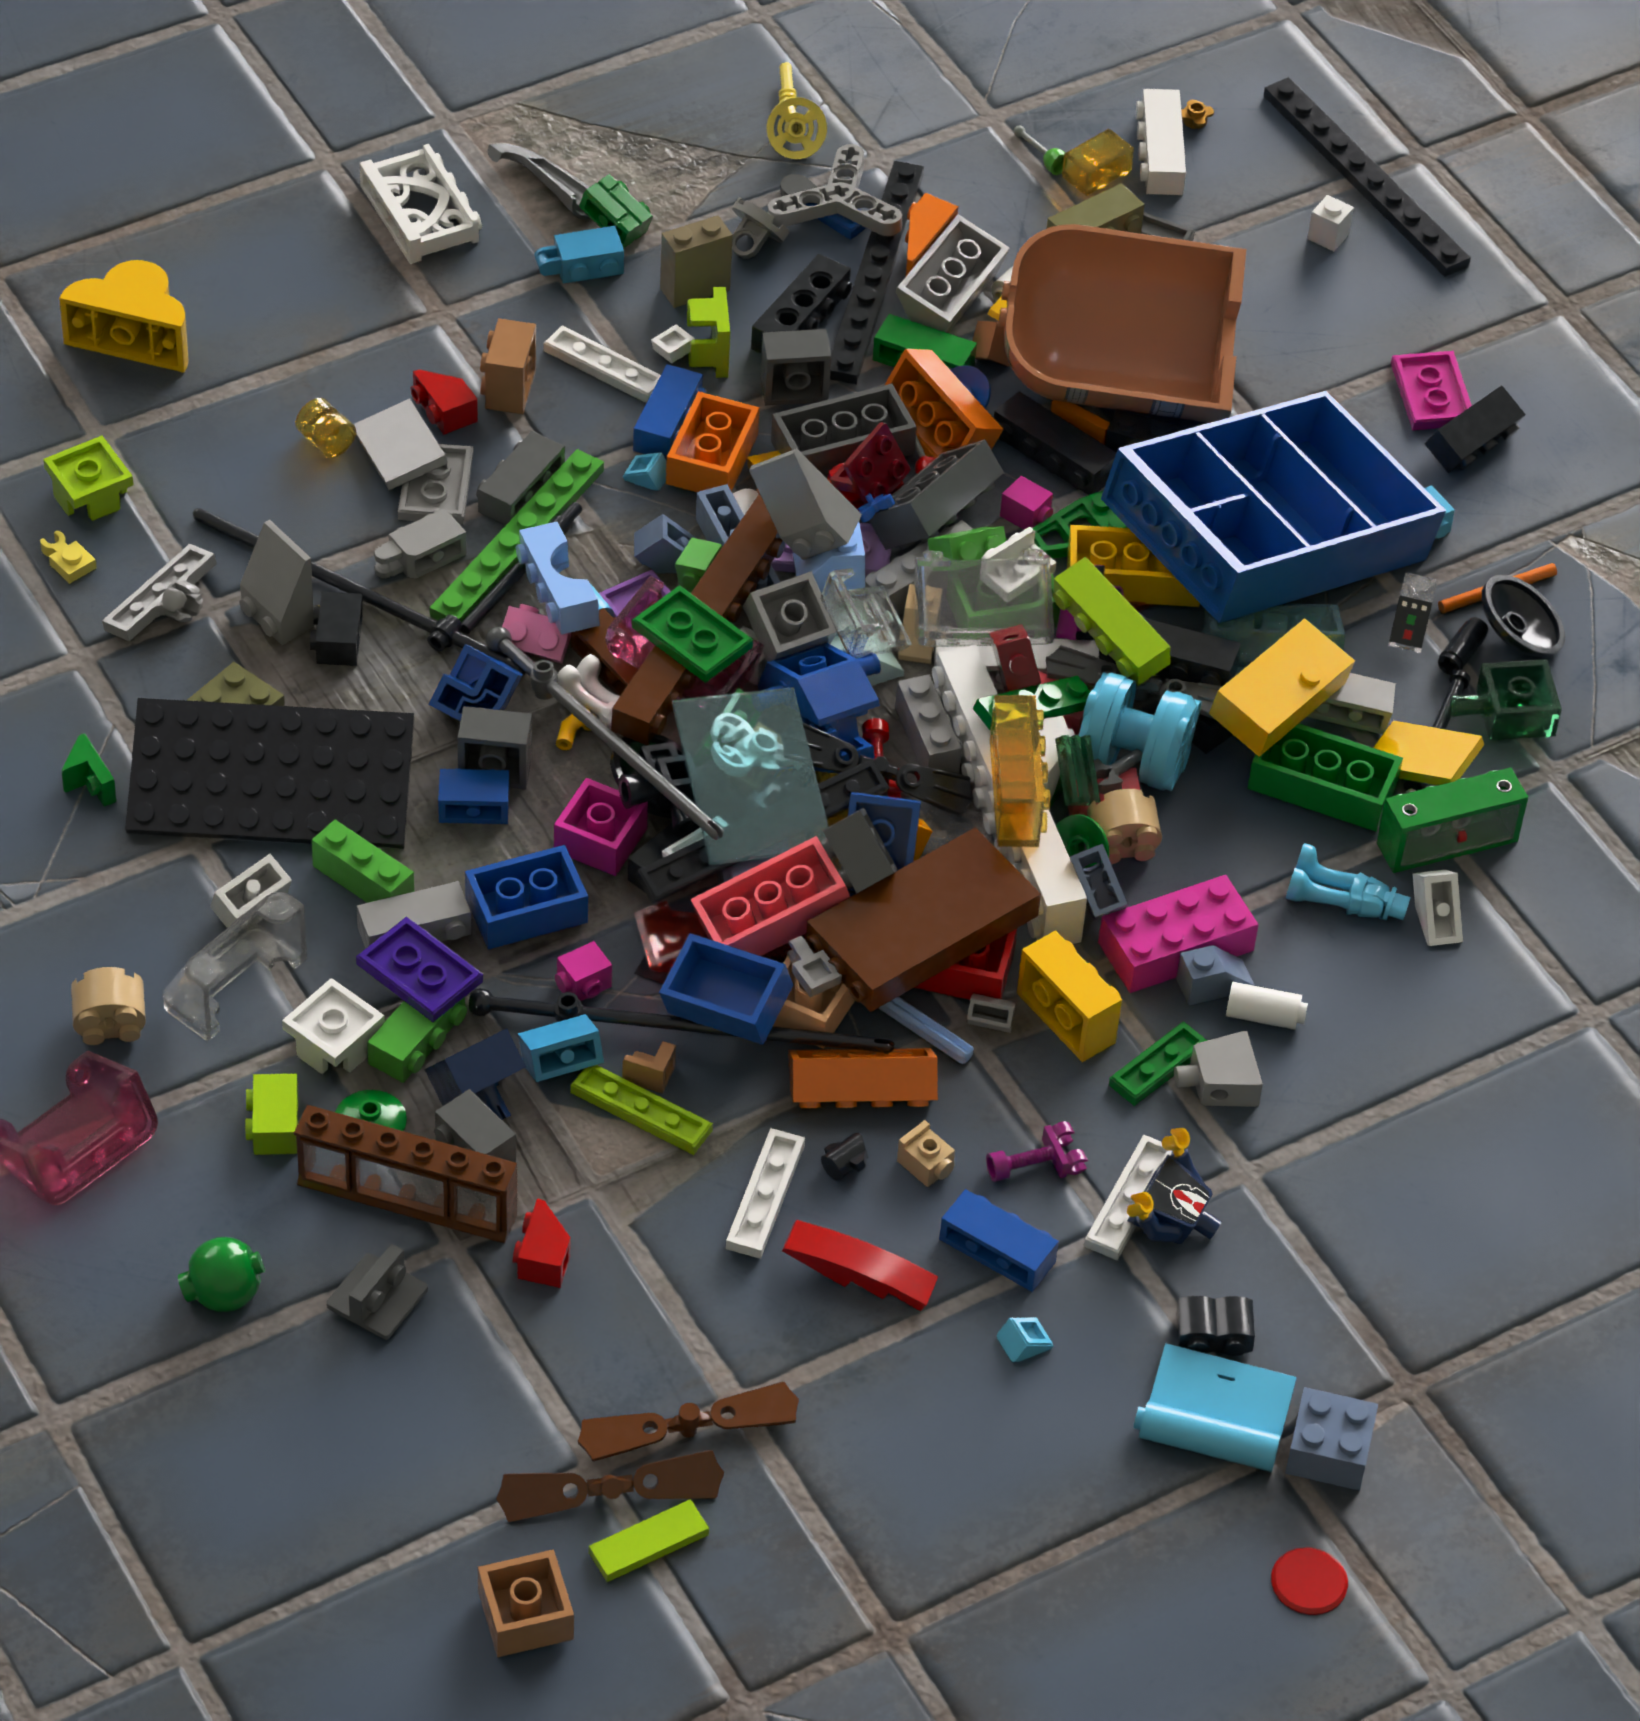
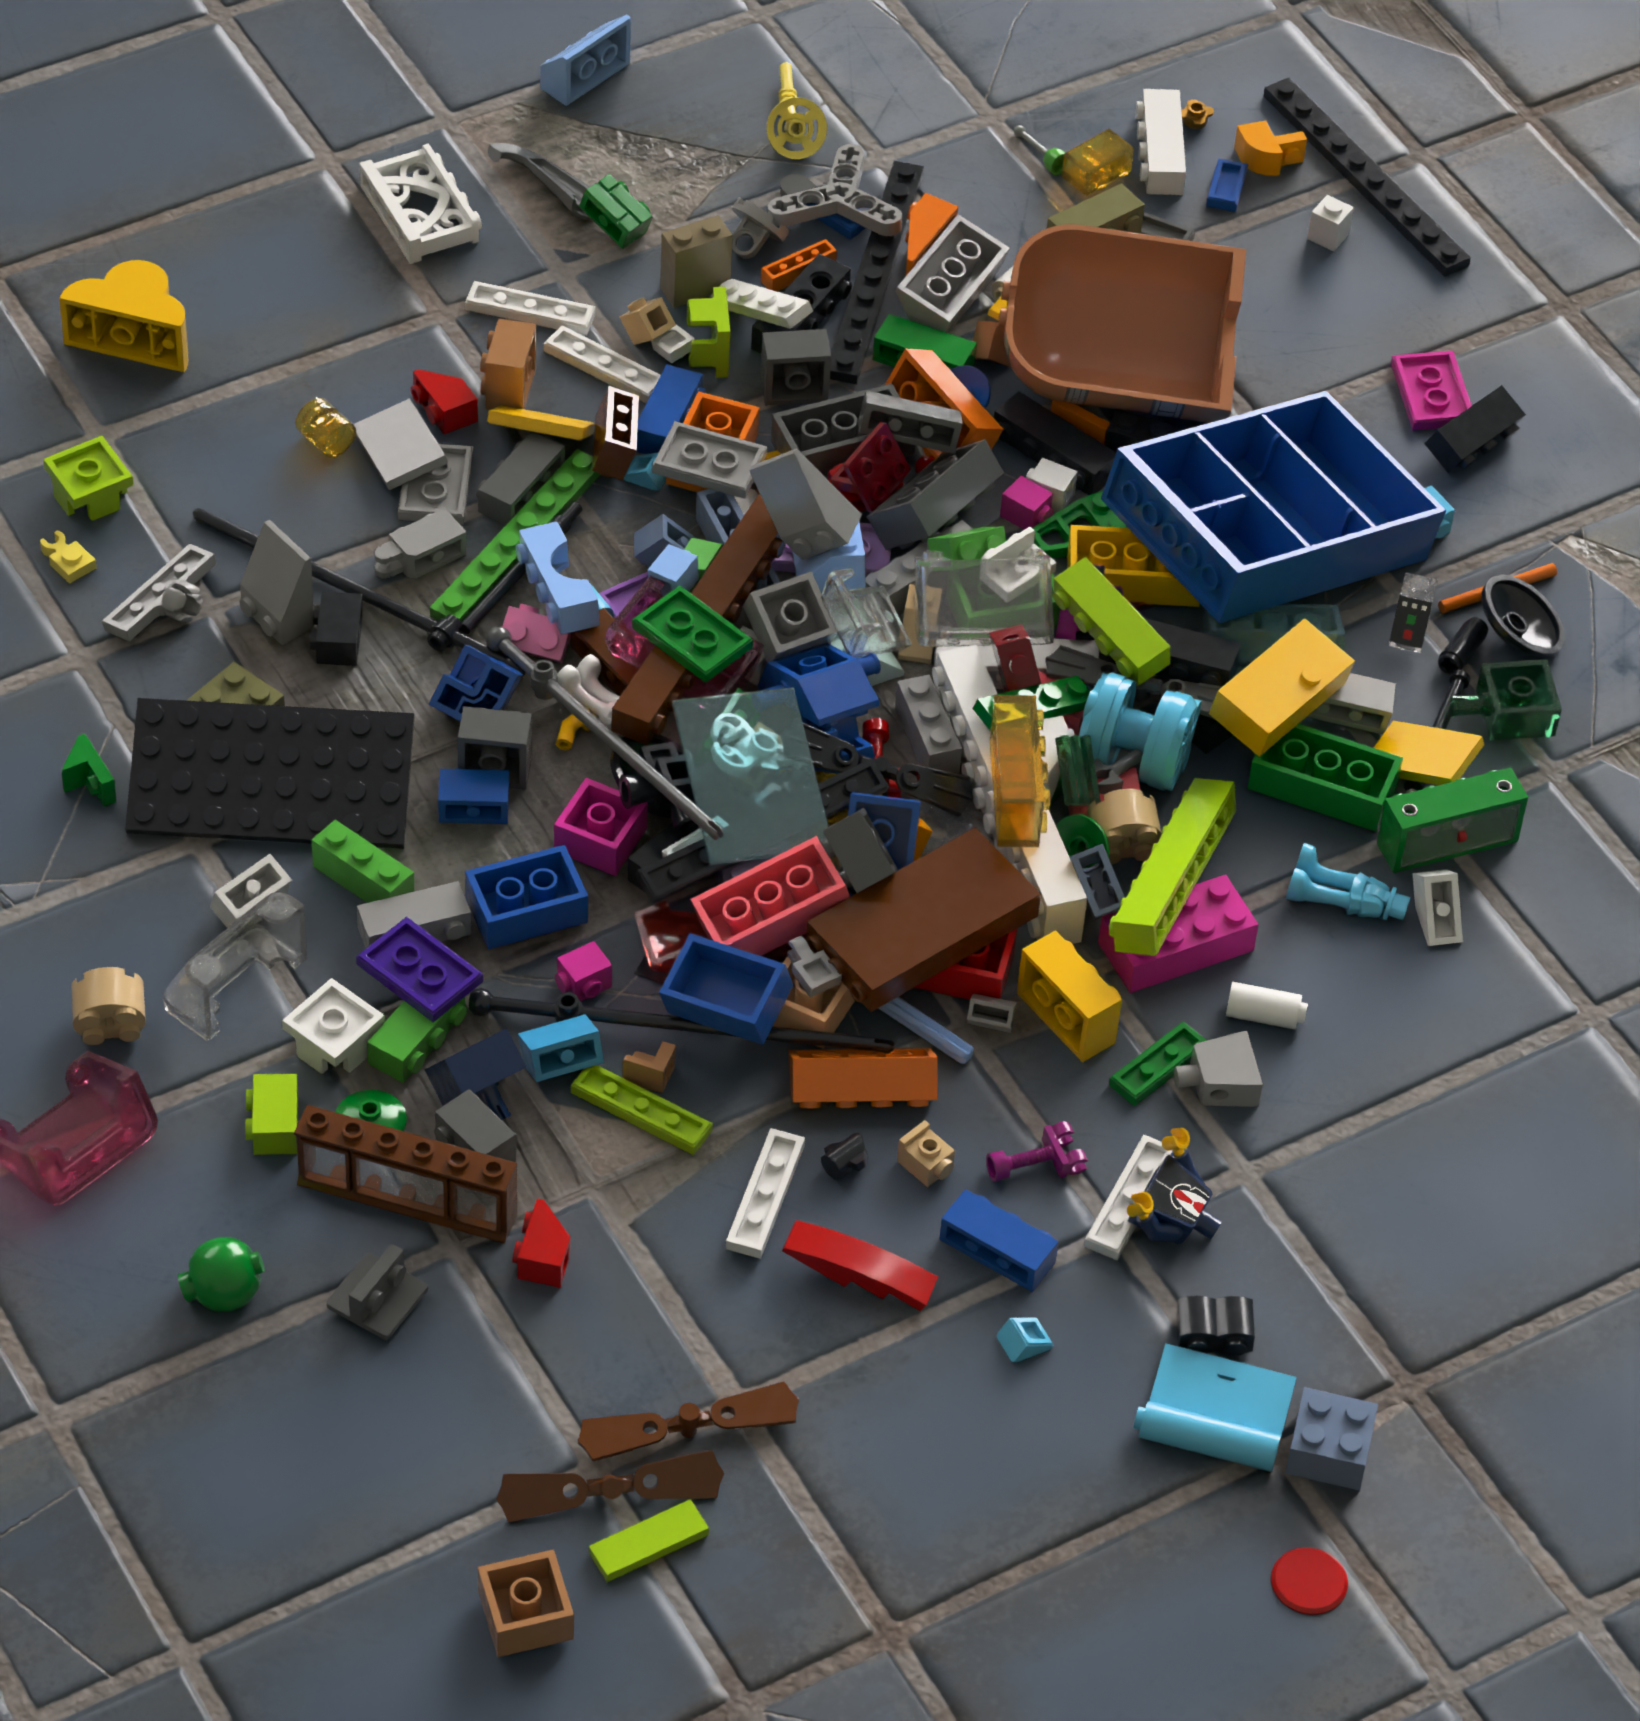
(529, 307): none -> white tile
(541, 422): none -> yellow tile
(583, 255): dark azure brick -> none
(588, 61): none -> light blue slope
(615, 433): none -> reddish brown brick
(647, 320): none -> tan brick
(675, 568): none -> light blue brick
(708, 459): none -> light grey tile
(765, 304): none -> white plate
(786, 270): none -> orange piece
(874, 505): blue piece -> none
(912, 421): none -> dark grey brick
(1056, 479): none -> white brick
(1173, 867): none -> lime brick
(1209, 973): sand blue slope -> none
(1227, 185): none -> blue tile
(1267, 152): none -> light orange brick

